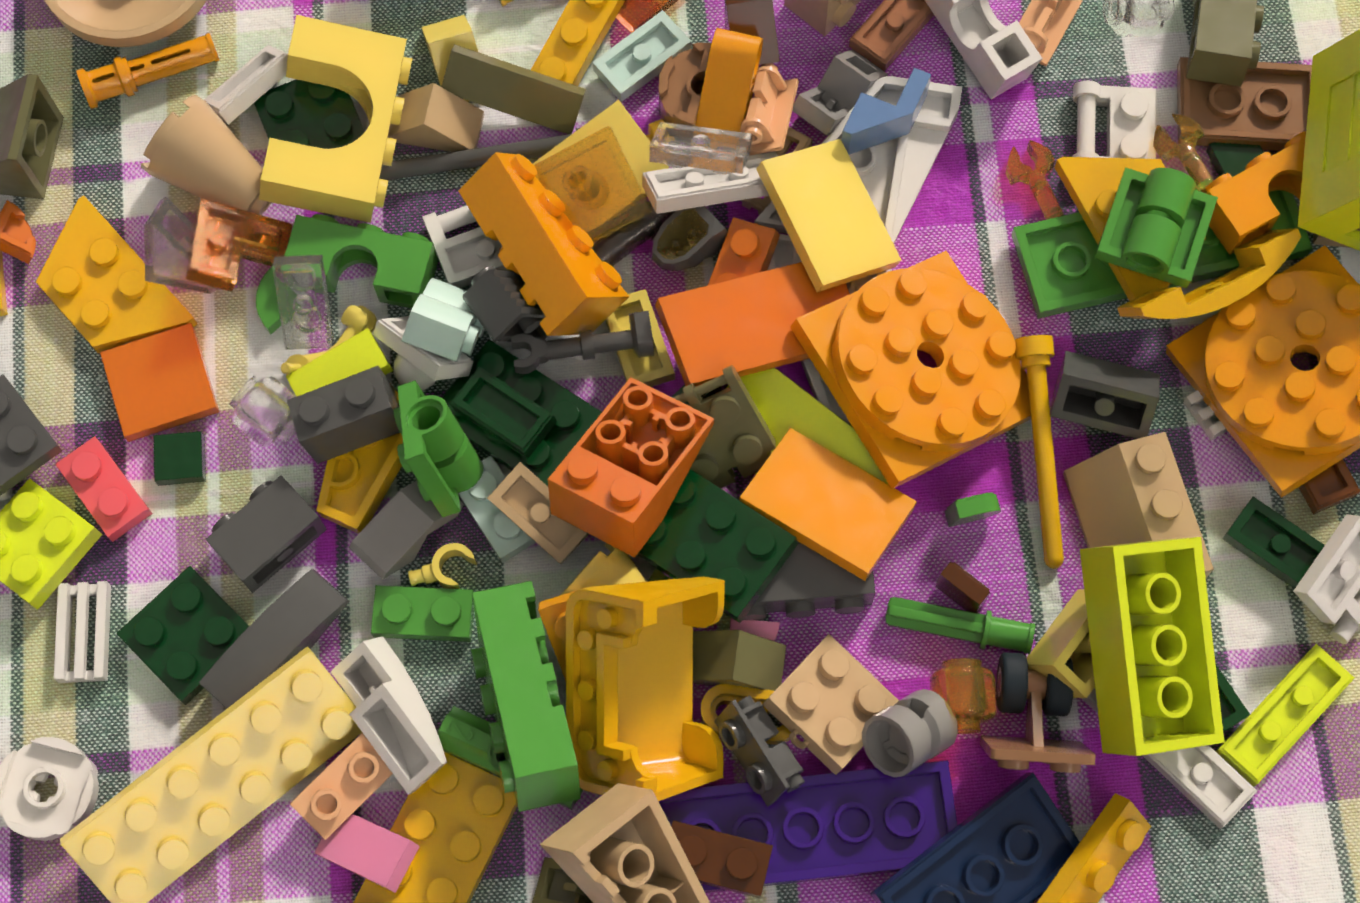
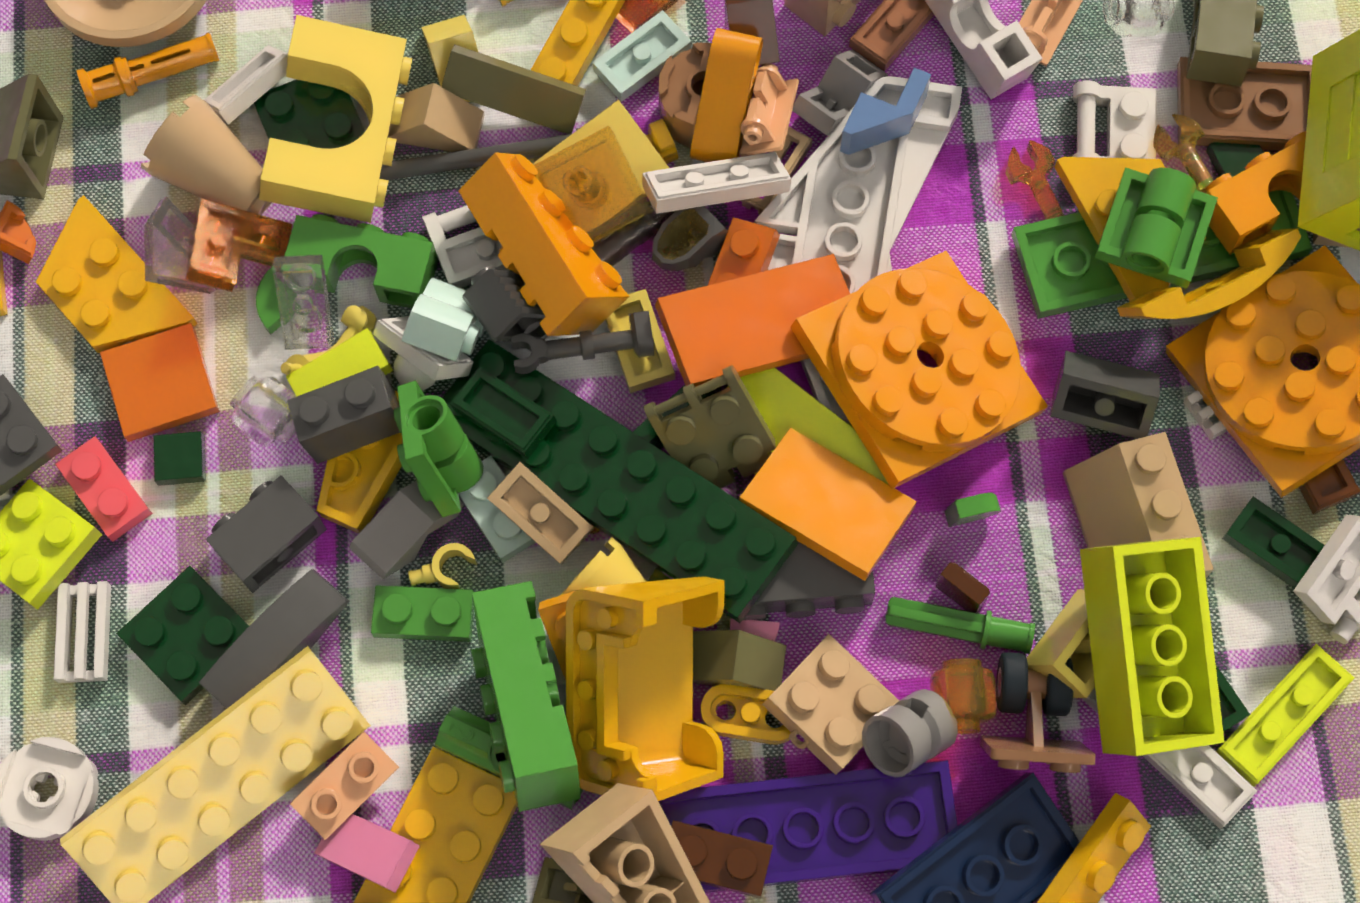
(391, 712): white slope -> none
(628, 466): orange slope -> none
(700, 148): clear plate -> none
(768, 770): dark grey hinge -> none
(828, 215): light yellow tile -> none
(1035, 357): yellow piece -> none

